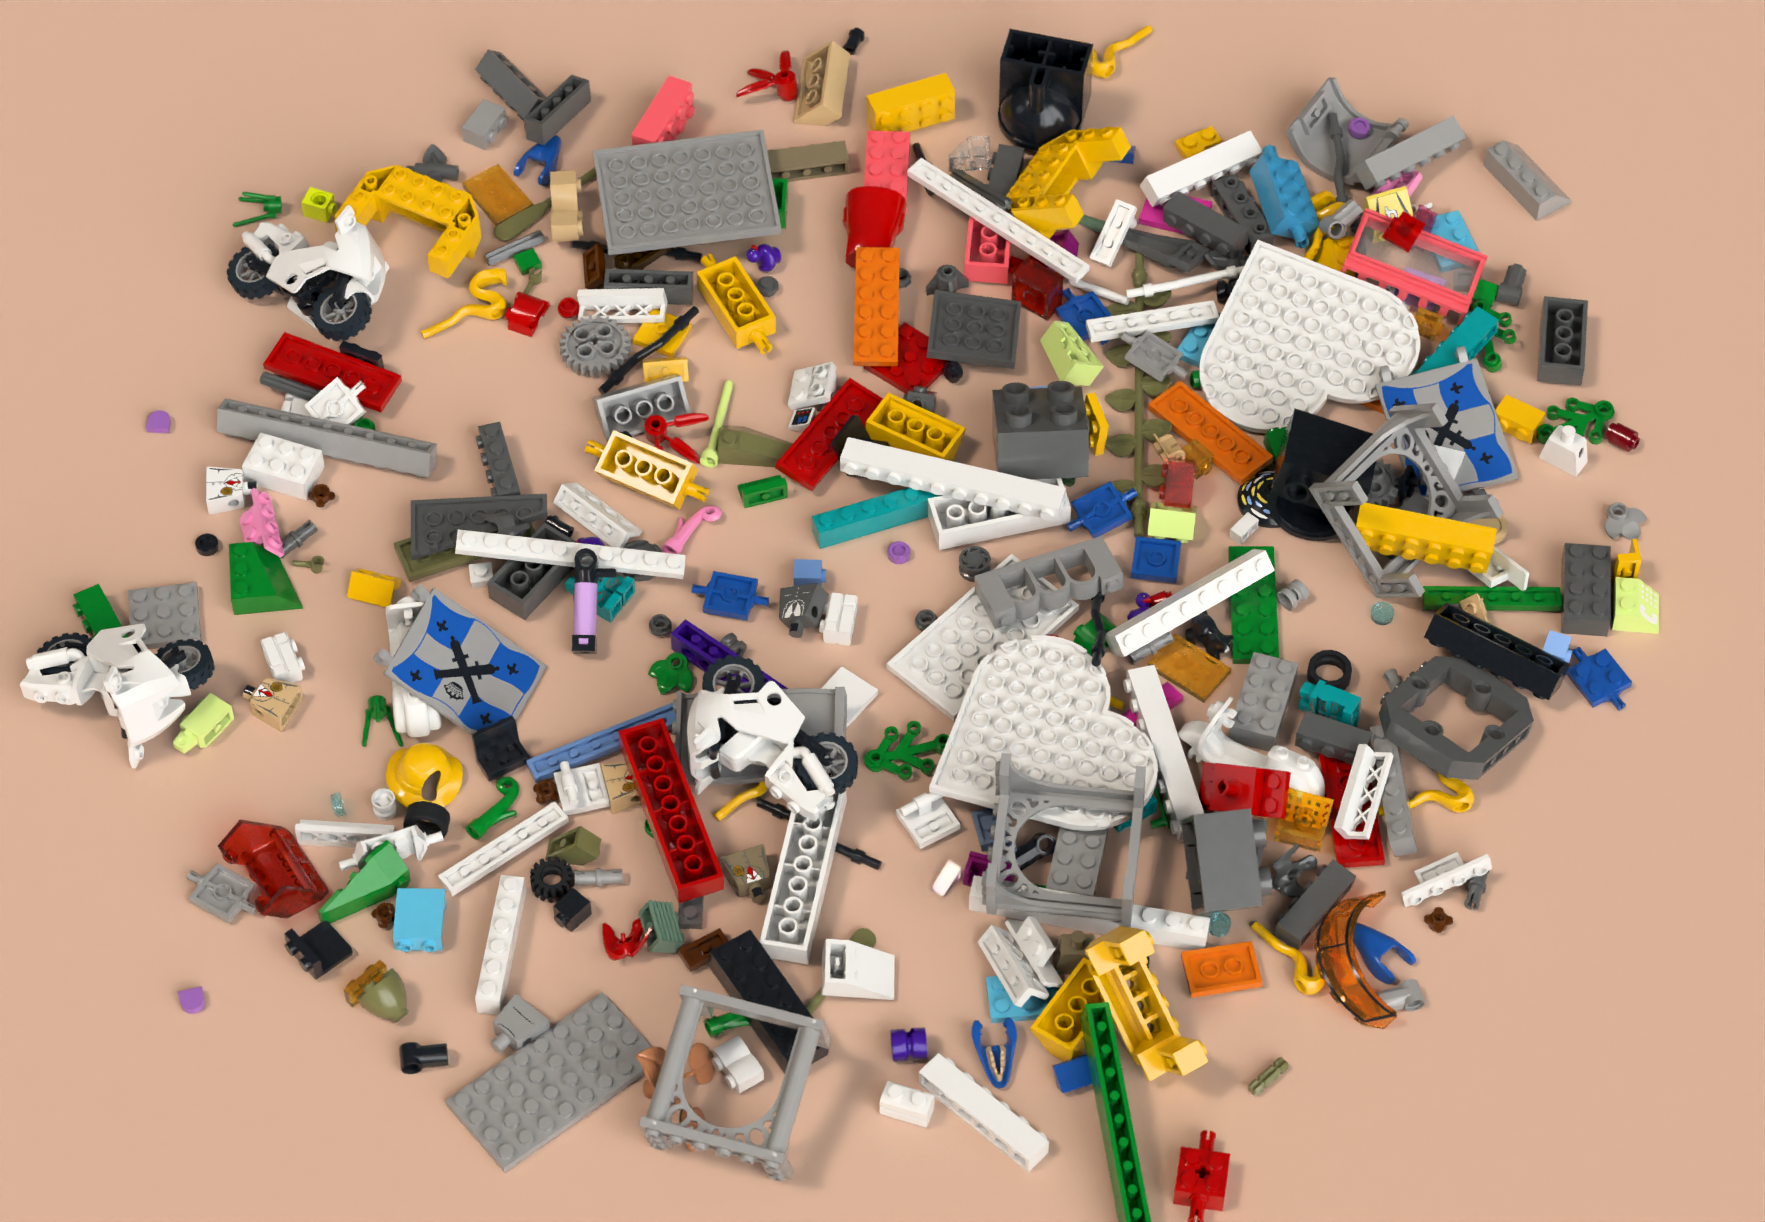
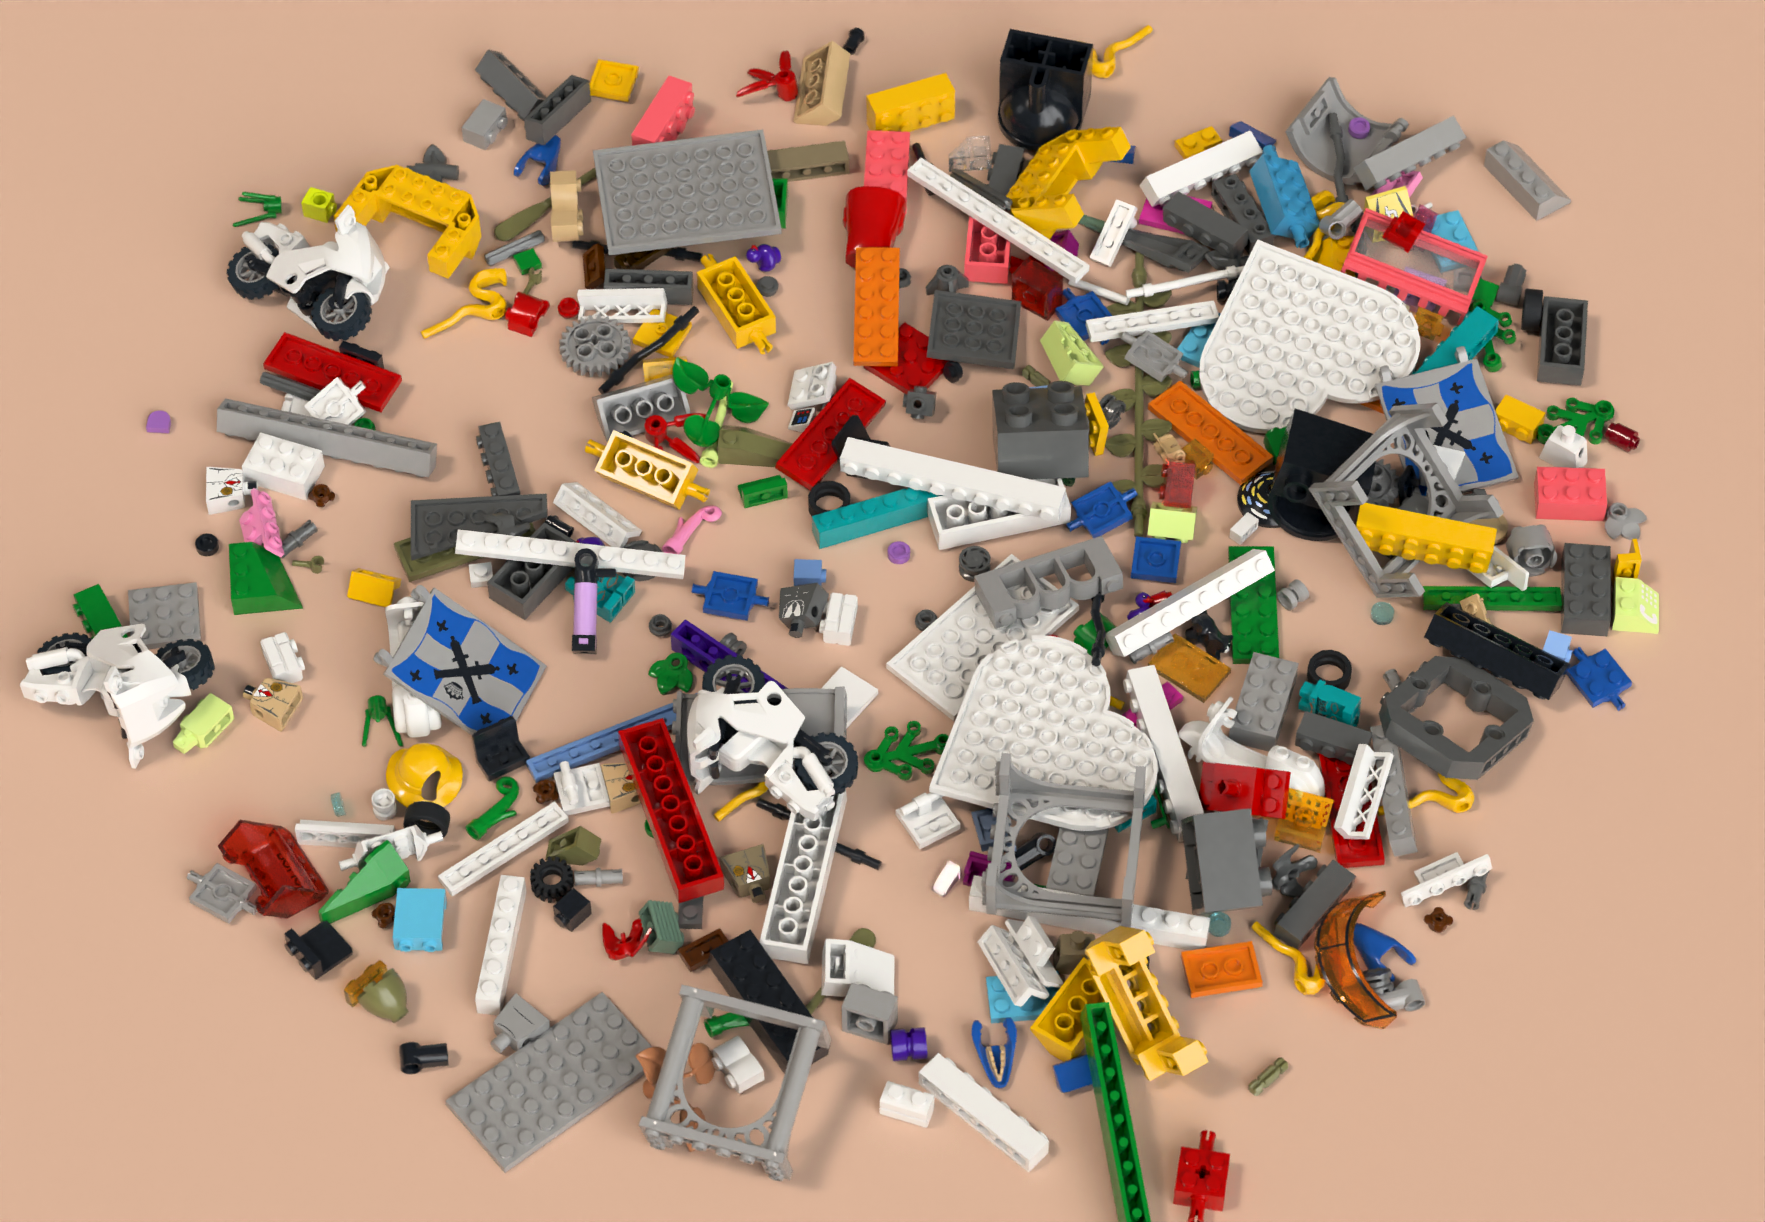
(192, 1000): medium lavender tile -> none
(496, 194): clear yellow tile -> none
(613, 80): none -> yellow plate
(701, 431): none -> green plant
(827, 488): none -> black tyre
(869, 1013): none -> light grey brick
(914, 428): yellow slope -> none
(1036, 377): none -> olive axle
(1112, 409): none -> dark grey wheel
(1241, 128): none -> blue slope
(1379, 979): none -> dark grey wheel
(1532, 309): none -> black tyre
(1532, 548): none -> light grey brick
(1570, 493): none -> coral brick

